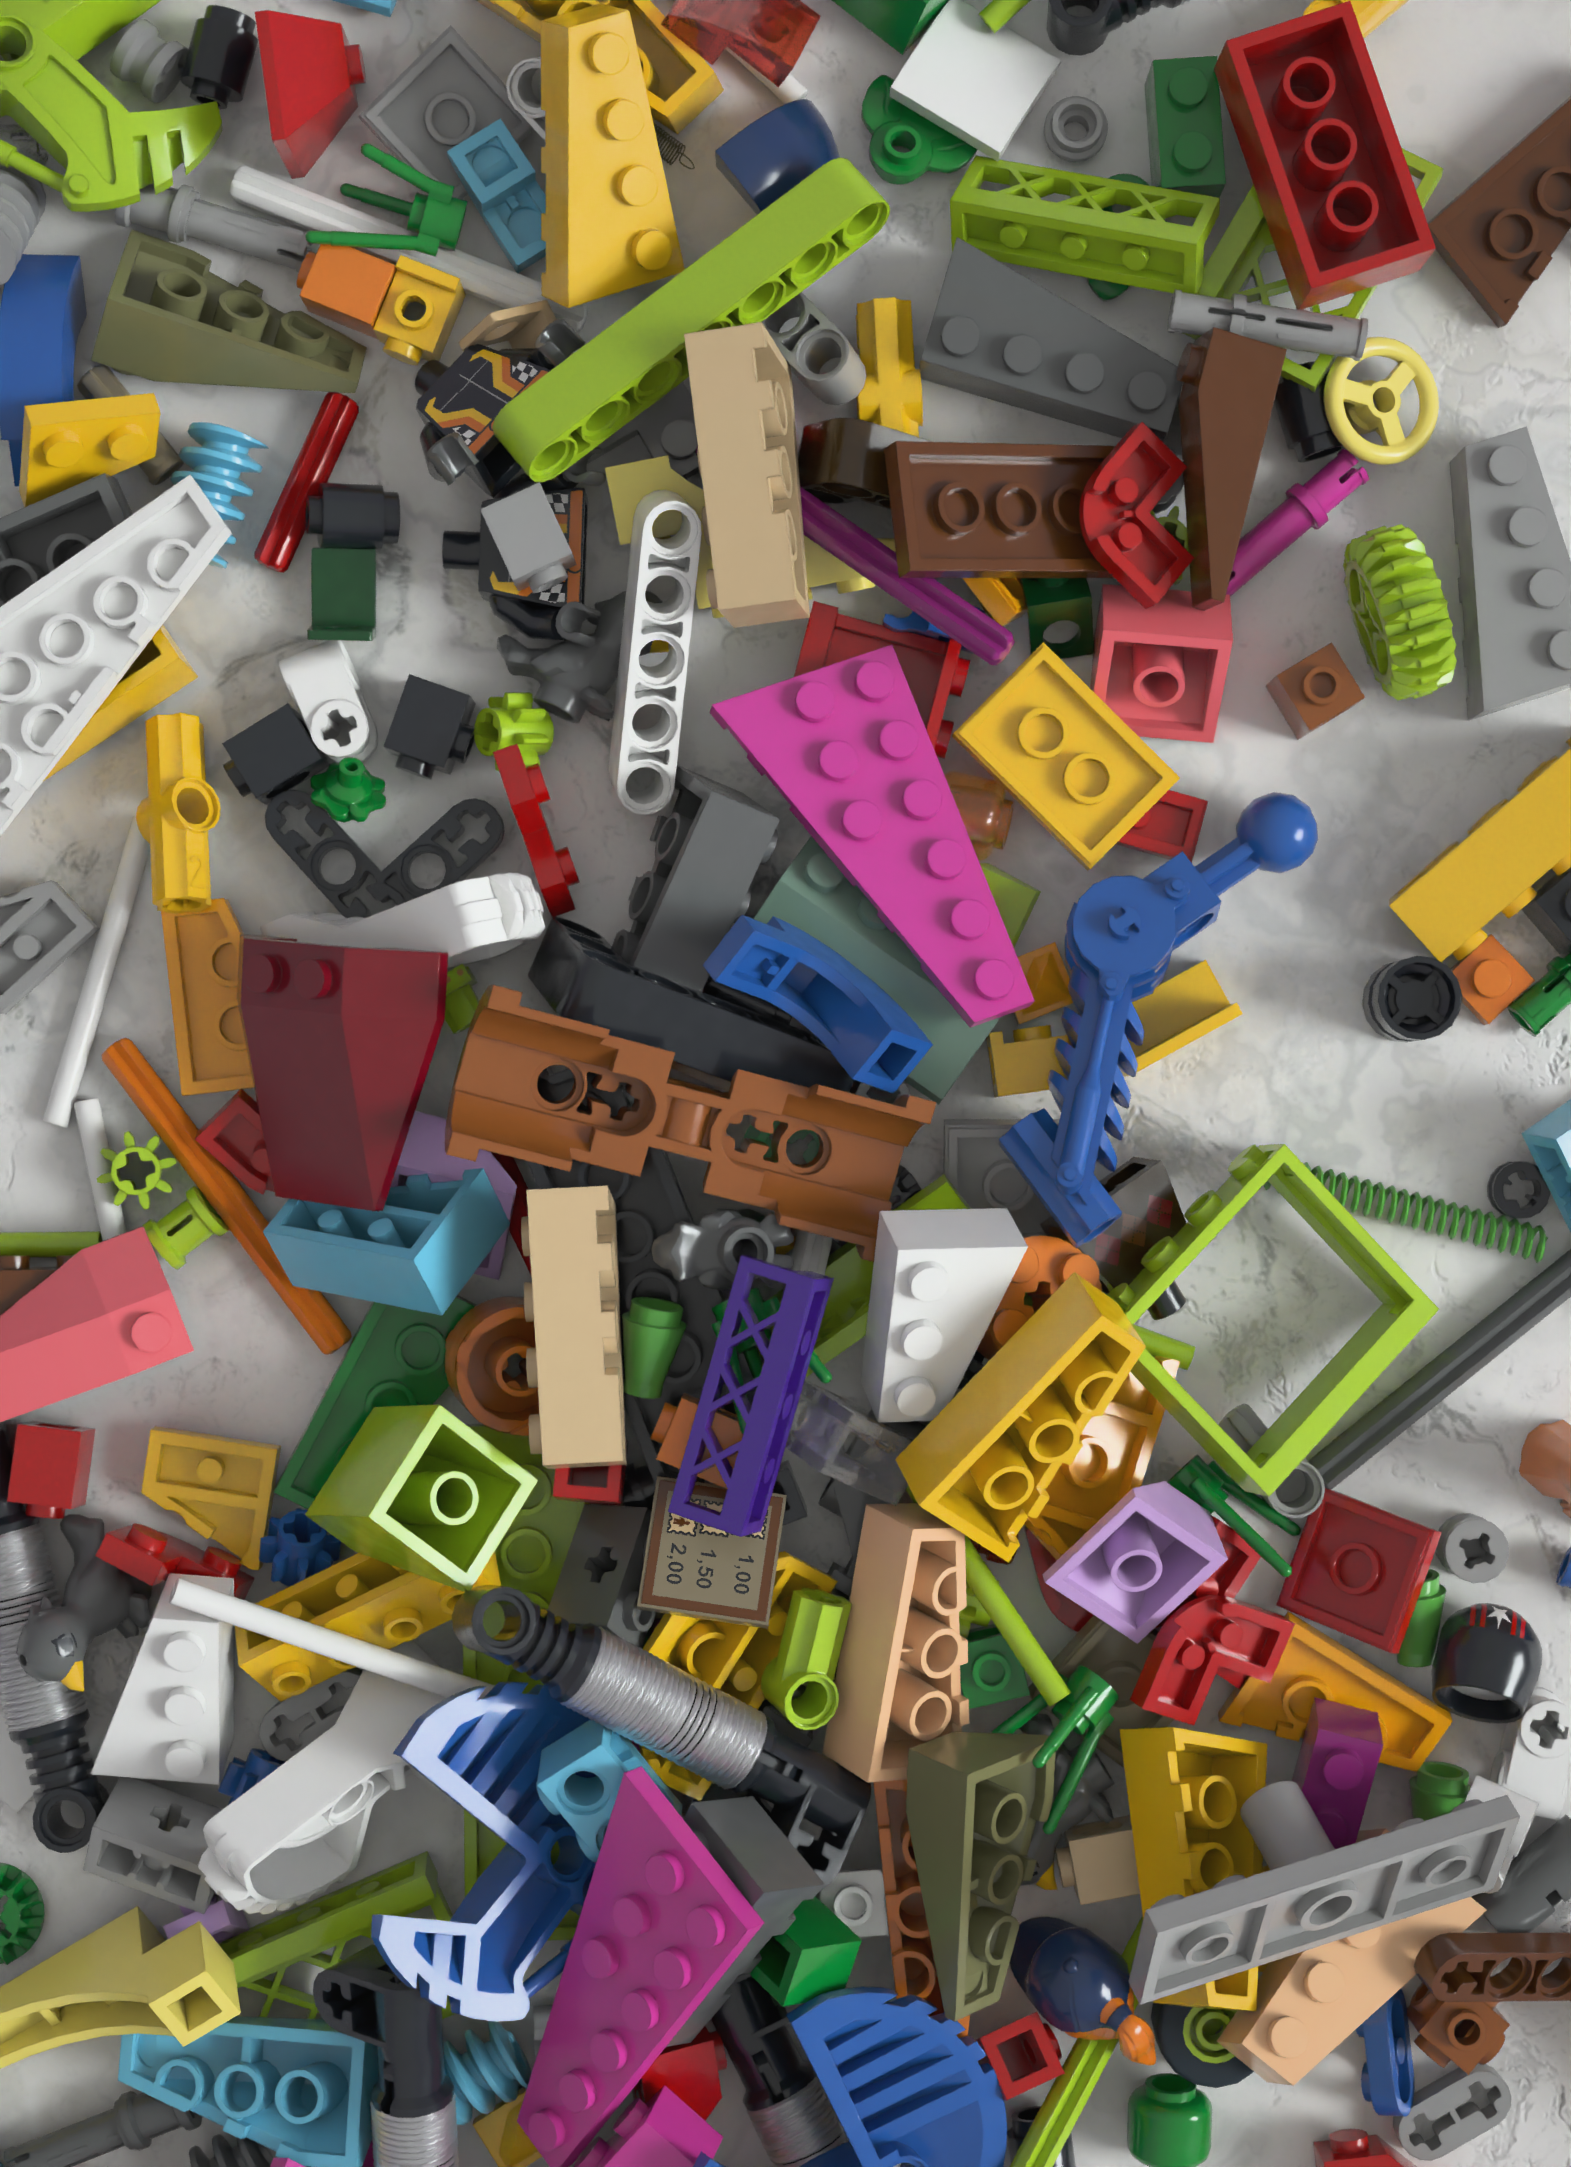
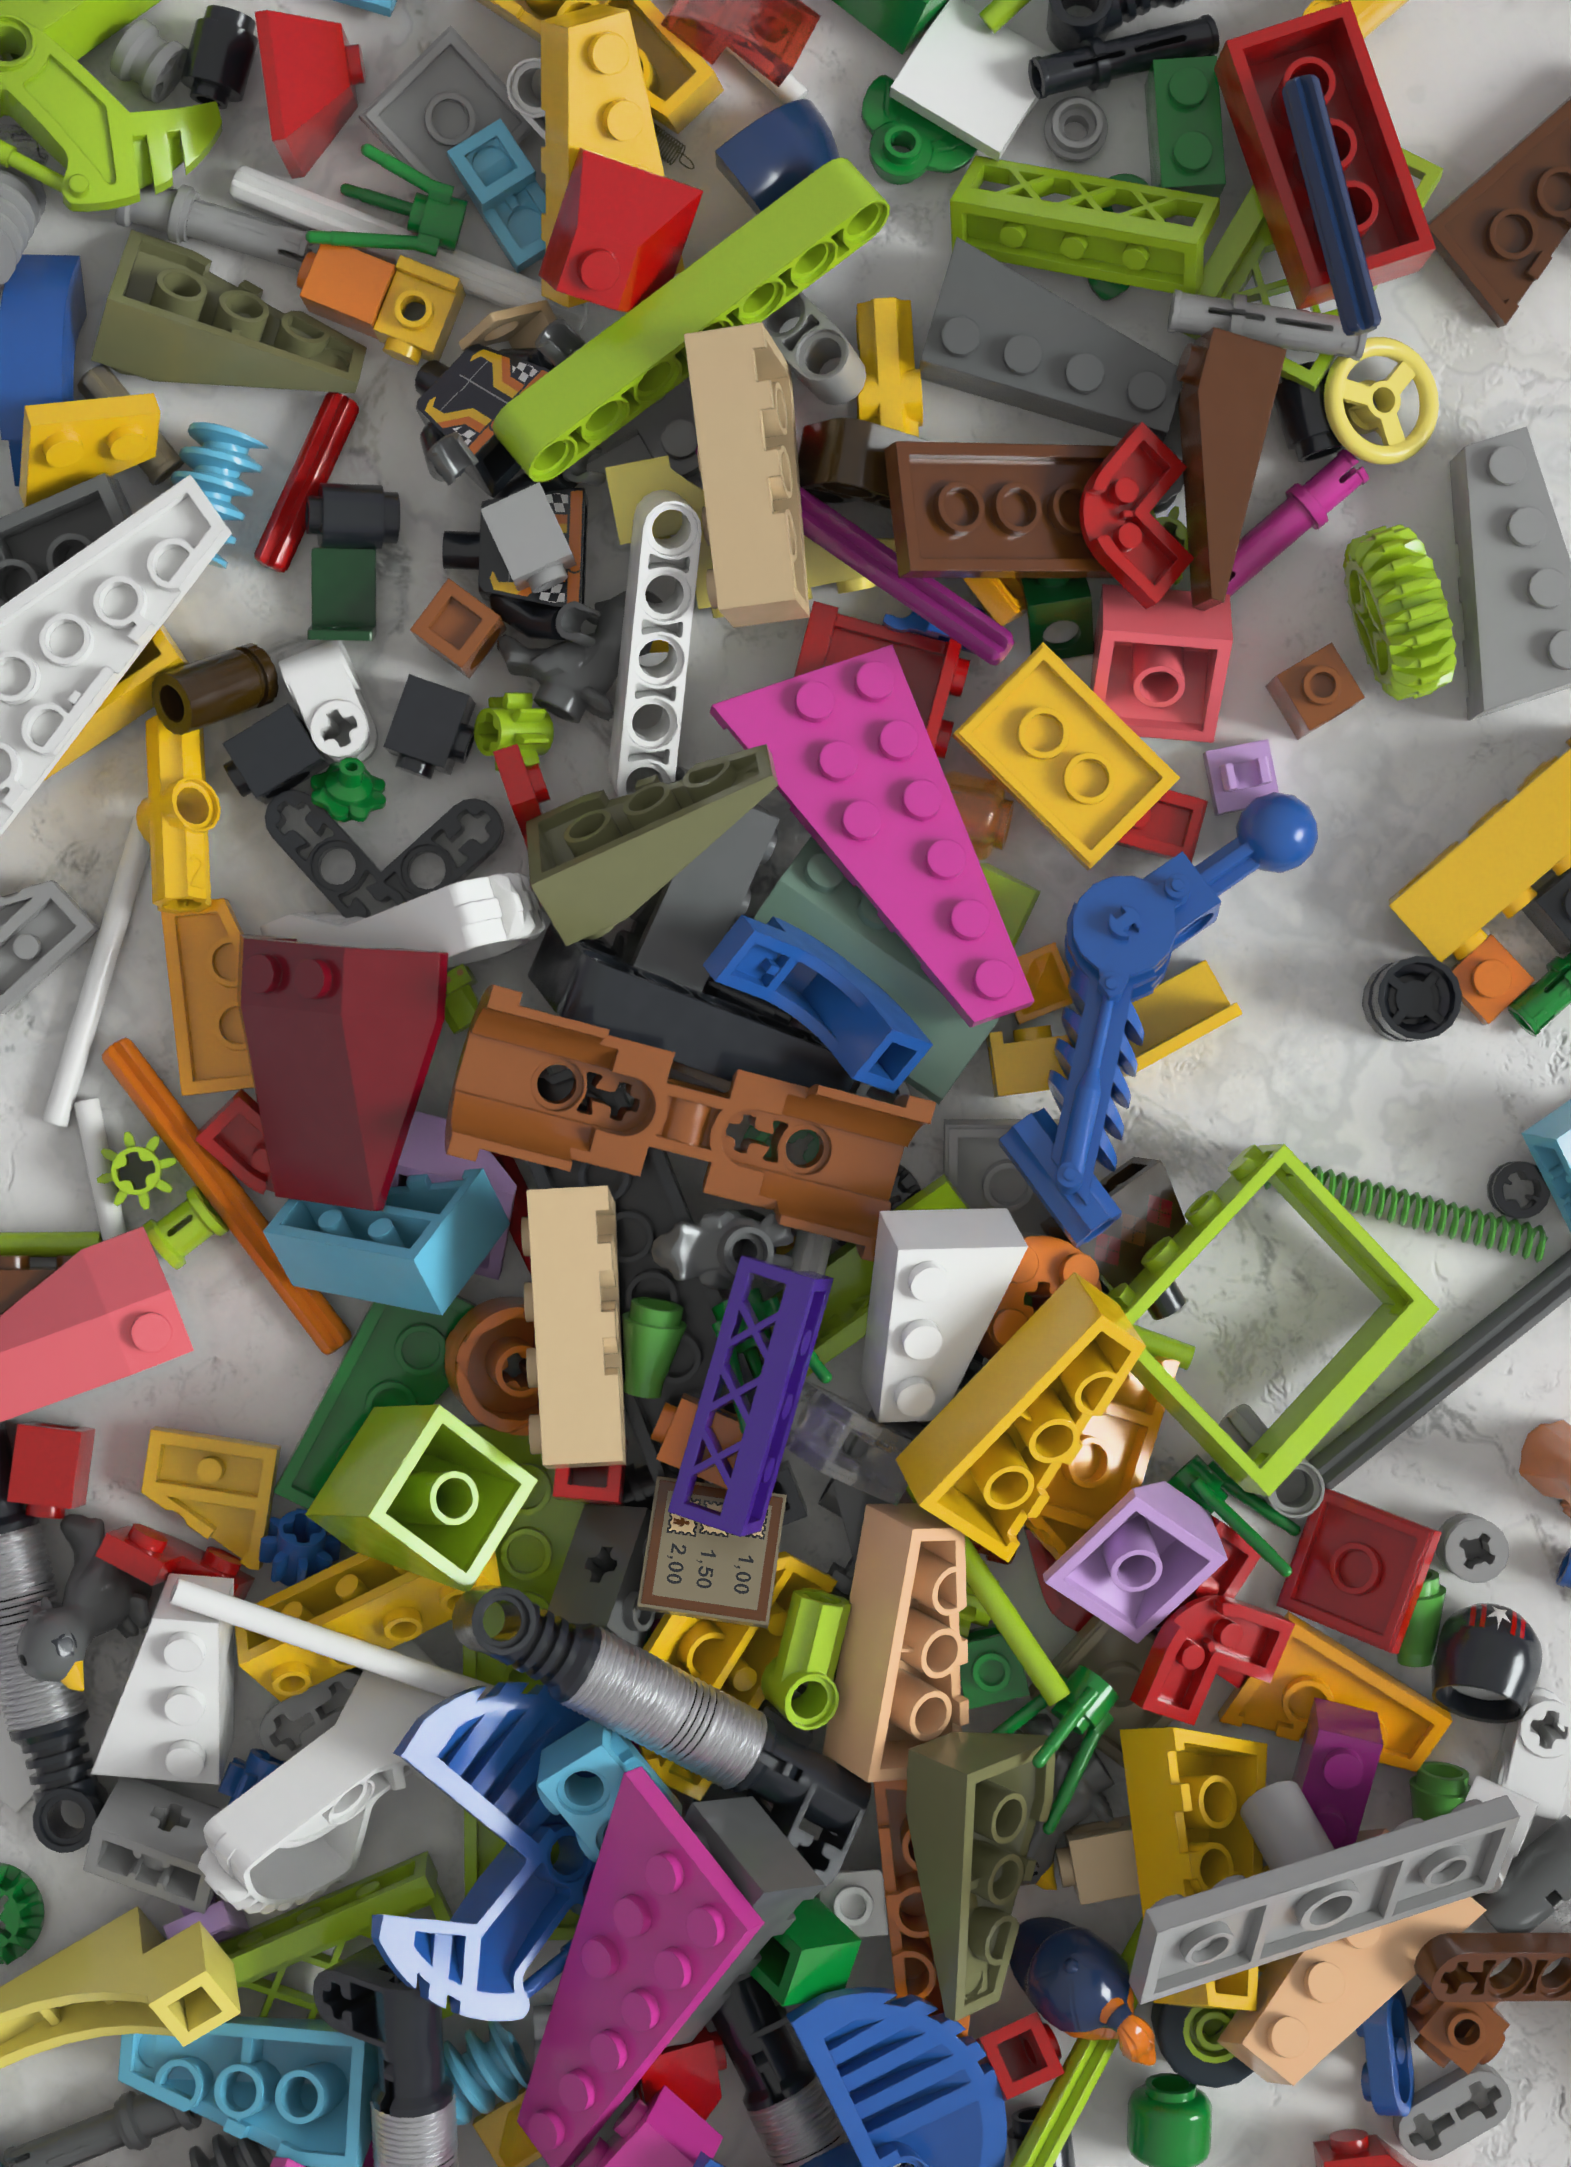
(214, 688): none -> dark brown piece
(458, 628): none -> dark orange brick
(608, 857): none -> olive wedge
(617, 232): none -> red slope
(1100, 62): none -> black pin
(1239, 775): none -> lavender tile
(1331, 205): none -> dark blue axle

